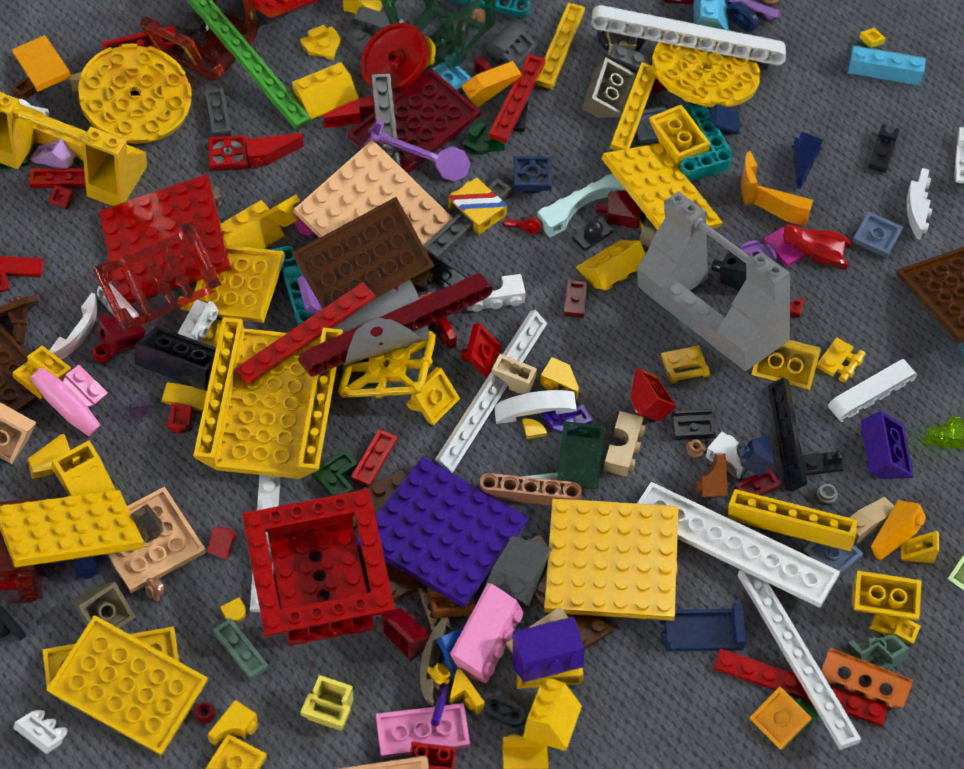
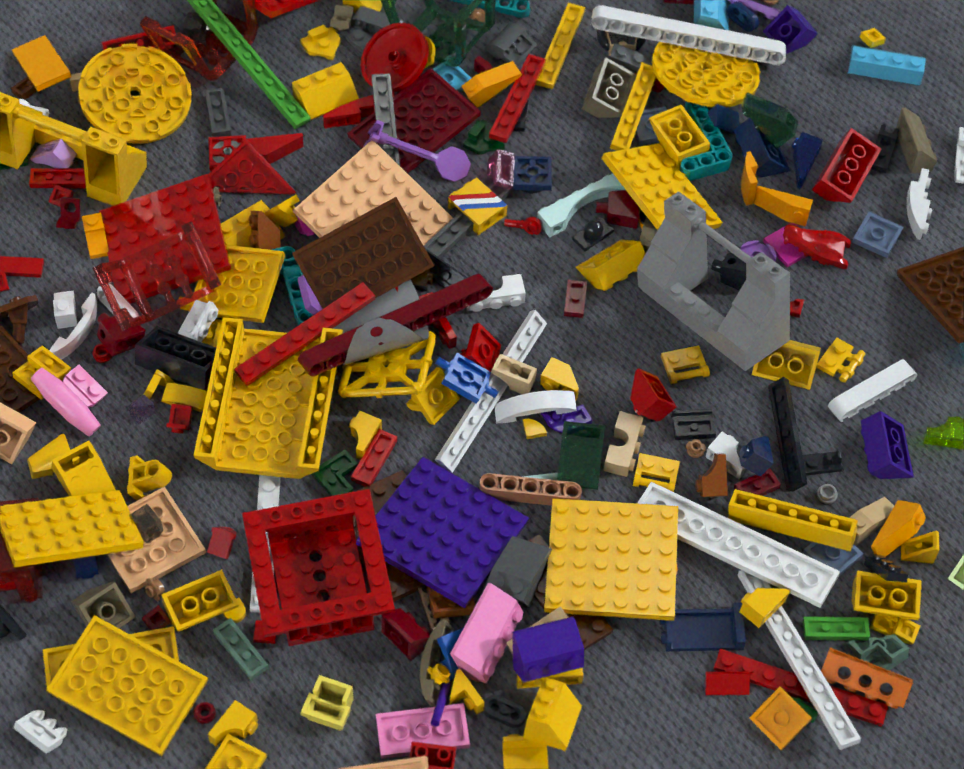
(65, 309): none -> white arch
(69, 219): none -> dark red bracket
(95, 235): none -> light orange arch
(146, 476): none -> yellow pin
(156, 617): none -> dark red slope
(158, 378): none -> yellow tile
(199, 601): none -> yellow slope
(248, 172): none -> red tile
(259, 634): none -> red tile
(263, 232): none -> dark orange slope
(342, 17): none -> dark tan bracket
(364, 430): none -> yellow arch
(466, 378): none -> blue plate
(501, 168): none -> clear pink arch
(656, 467): none -> yellow plate
(727, 683): none -> red tile
(762, 604): none -> yellow slope
(767, 156): none -> dark blue slope
(770, 118): none -> clear green slope
(790, 29): none -> dark purple slope
(836, 628): none -> bright green plate
(846, 168): none -> red slope
(885, 568): none -> black plate
(914, 142): none -> dark tan slope

